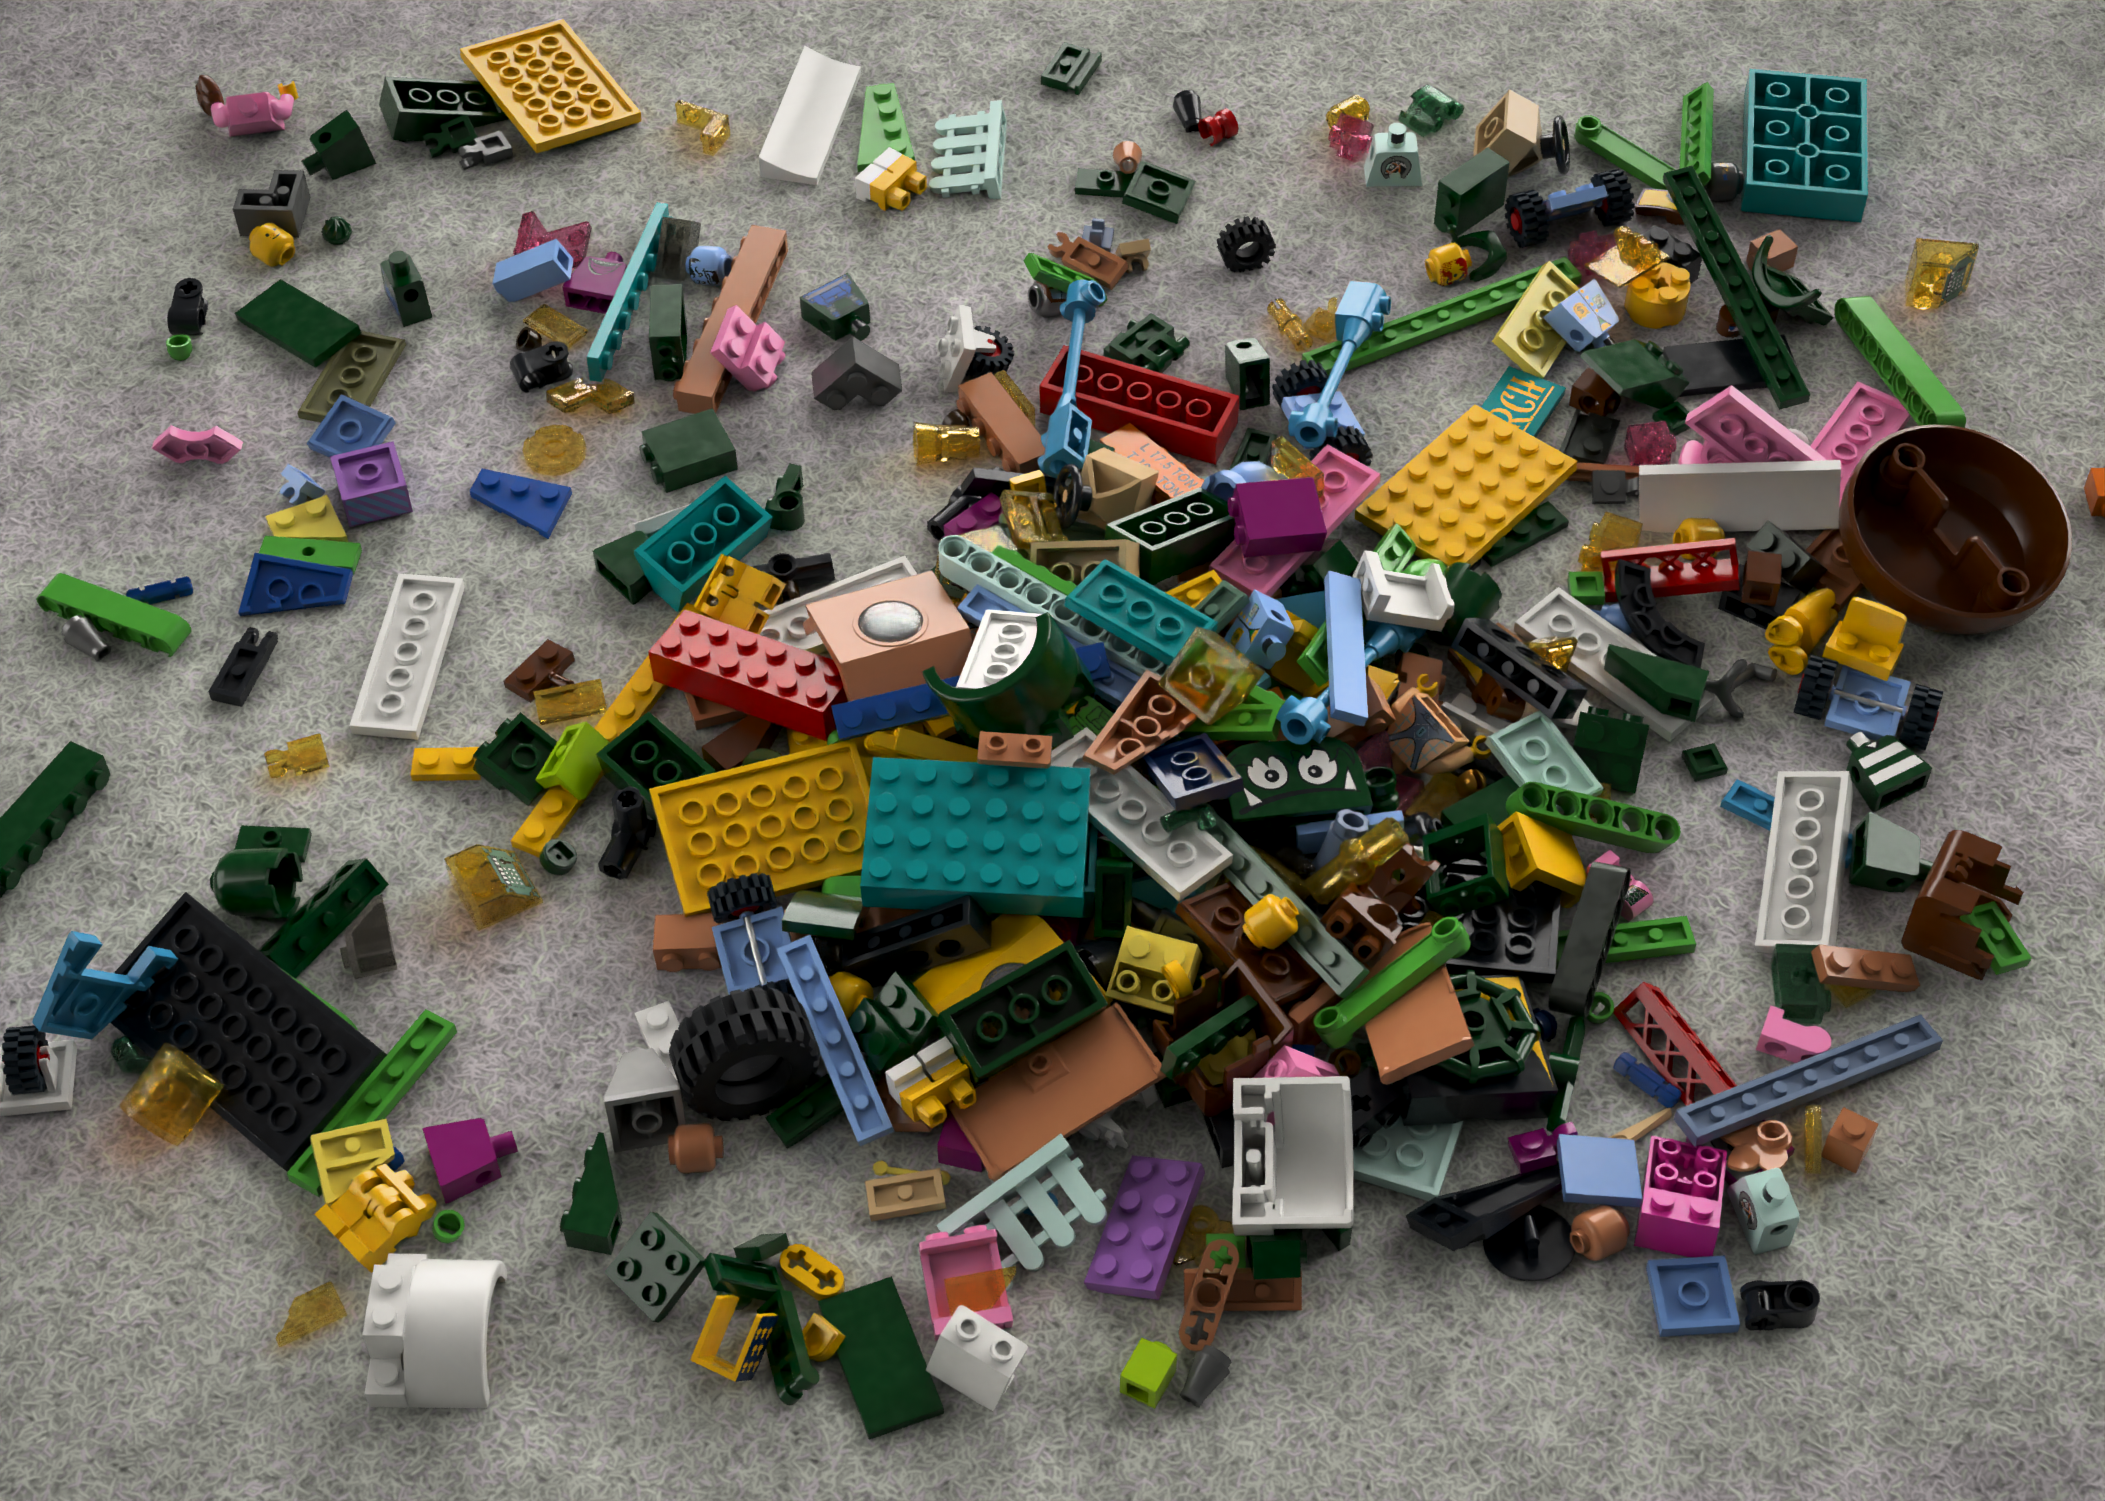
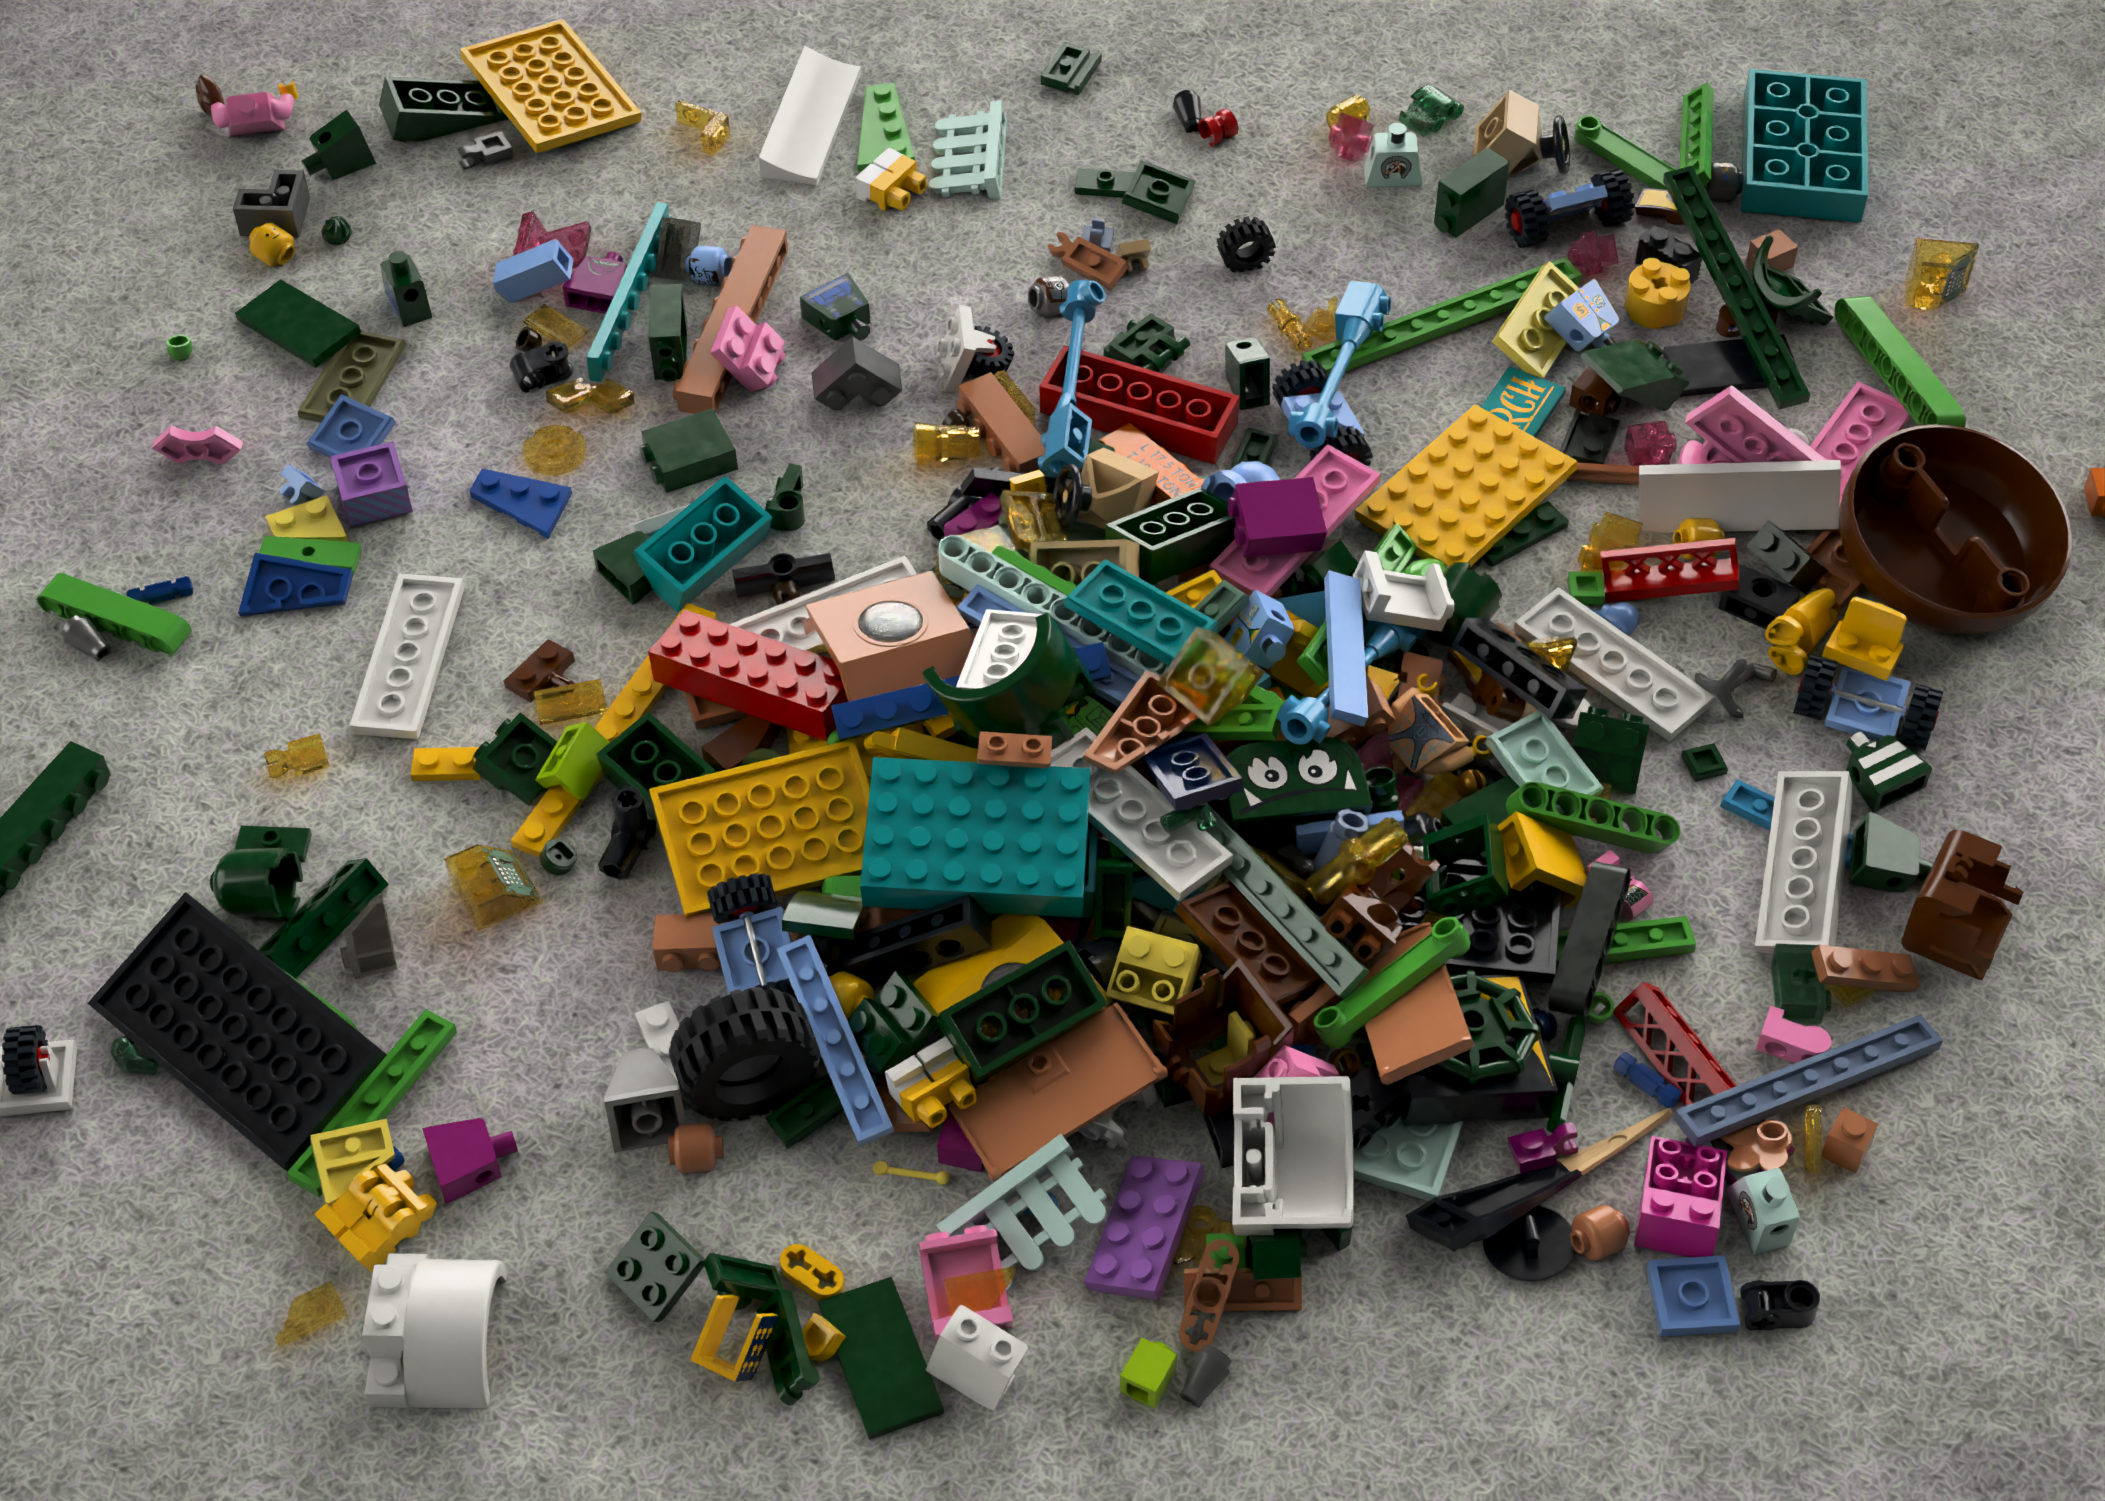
(86, 1000): dark azure wing -> none
(171, 1095): clear yellow brick -> none
(187, 308): black piece -> none
(243, 668): black hinge -> none
(448, 1220): bright green hinge -> none
(454, 135): dark green plate -> none
(595, 1209): dark green slope -> none
(735, 593): yellow hips -> none
(762, 1247): dark green tile -> none
(905, 1194): tan plate -> none
(1053, 273): bright green tile -> none
(1127, 151): nougat cone -> none
(1177, 979): yellow tile -> none
(1209, 1037): dark green plate -> none
(1271, 921): yellow head -> none
(1294, 464): clear yellow plate -> none
(1448, 264): yellow head -> none
(1486, 240): dark green helmet -> none
(1599, 1170): medium blue tile -> none
(1612, 487): dark grey plate -> none
(1628, 259): clear yellow hinge -> none
(1645, 621): black tile -> none
(1662, 683): dark green slope -> none
(1674, 416): dark green tile -> none
(1761, 578): reddish brown brick -> none
(1998, 938): bright green plate -> none

